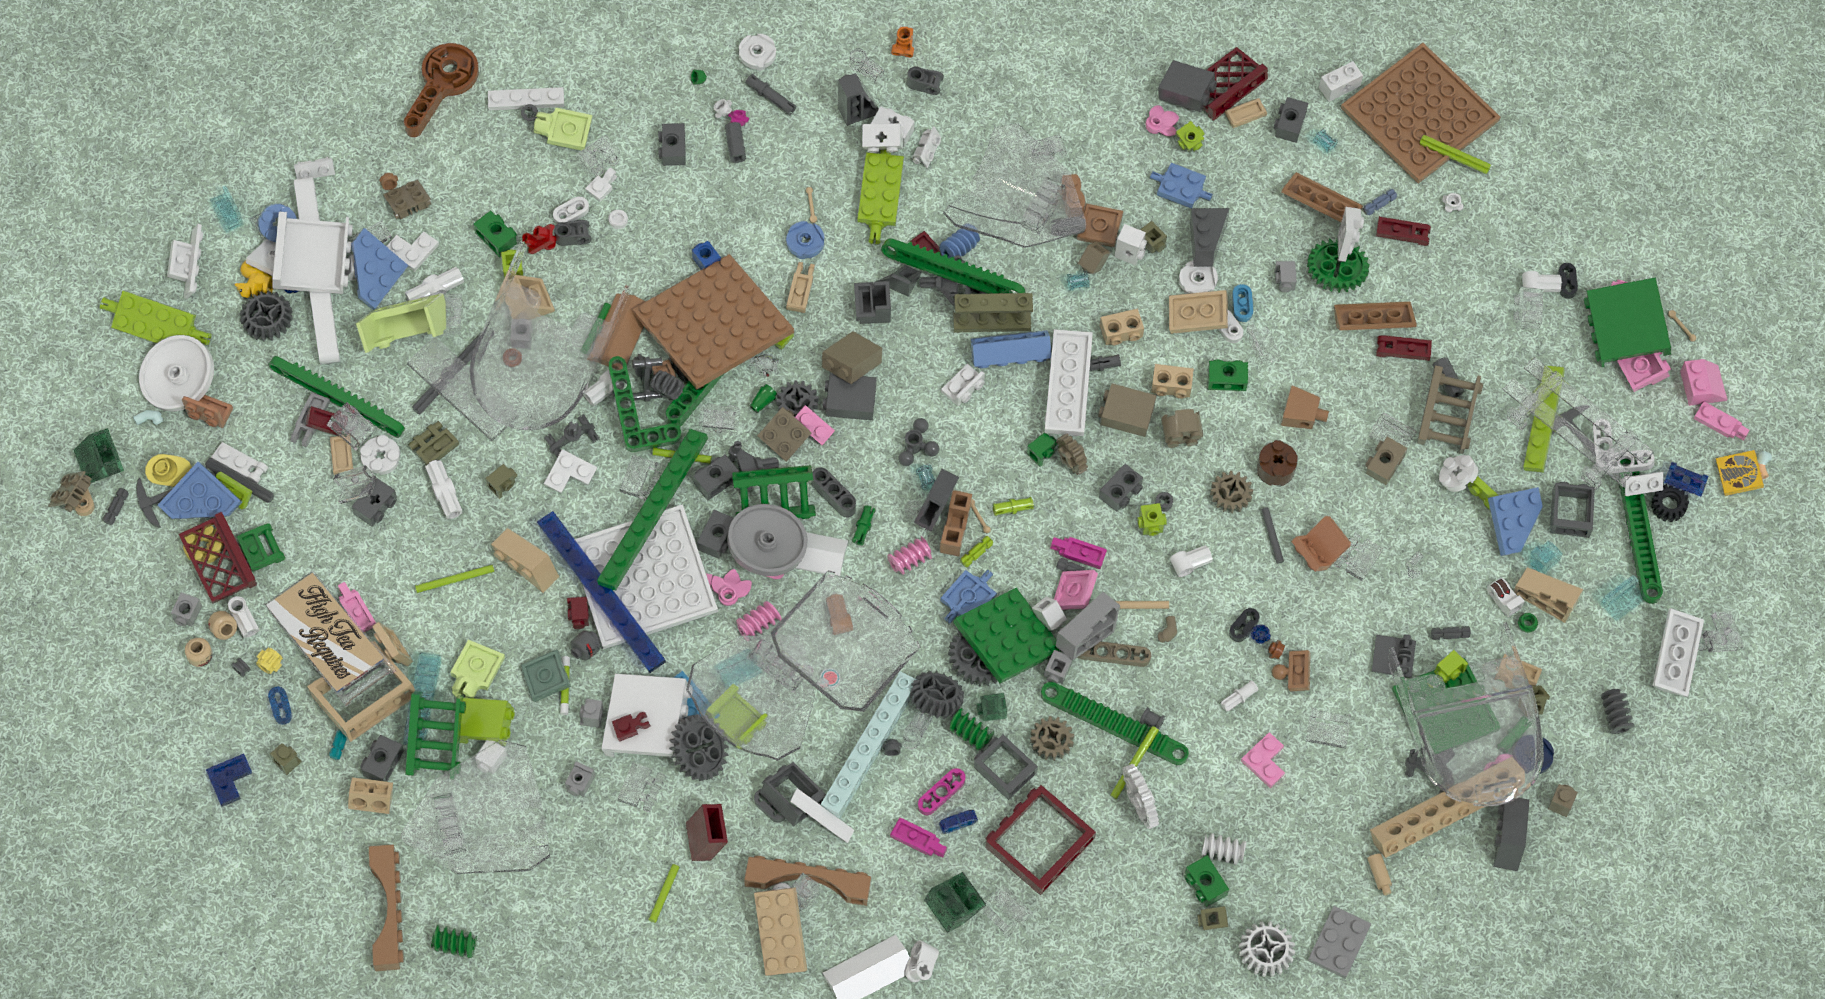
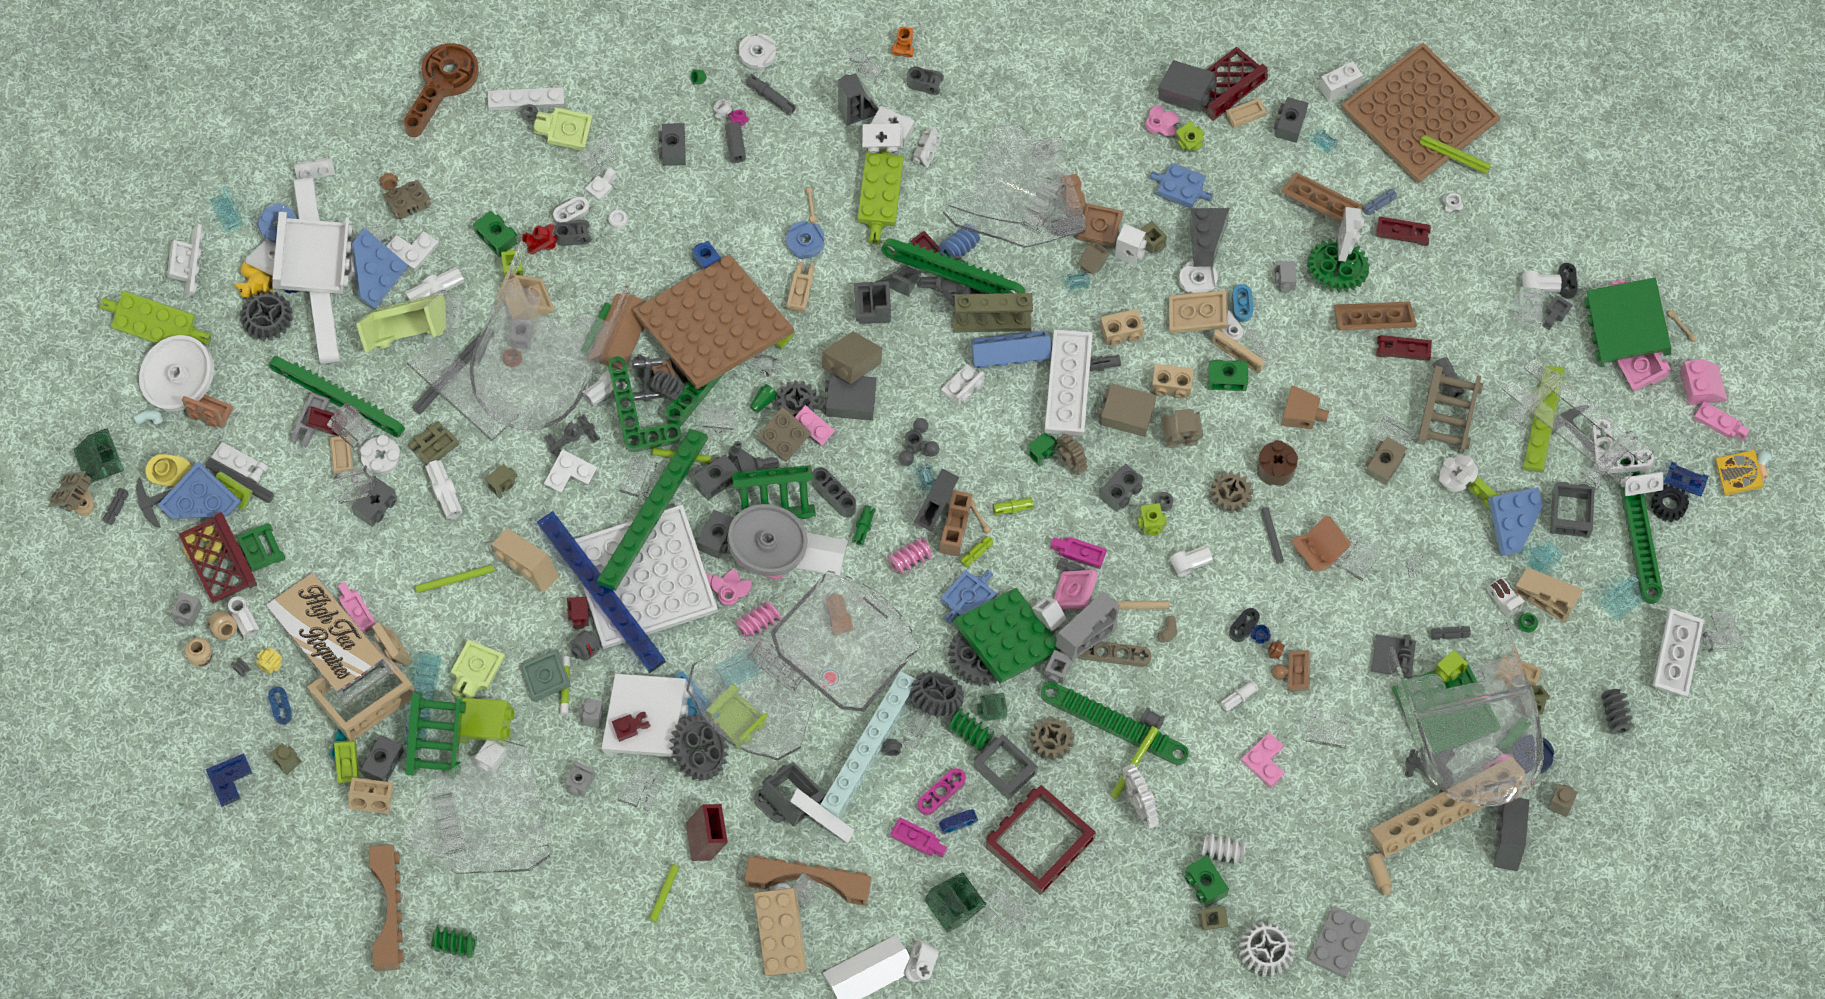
(346, 760): none -> lime plate
(1238, 351): none -> tan tile
(1557, 310): none -> dark grey plate

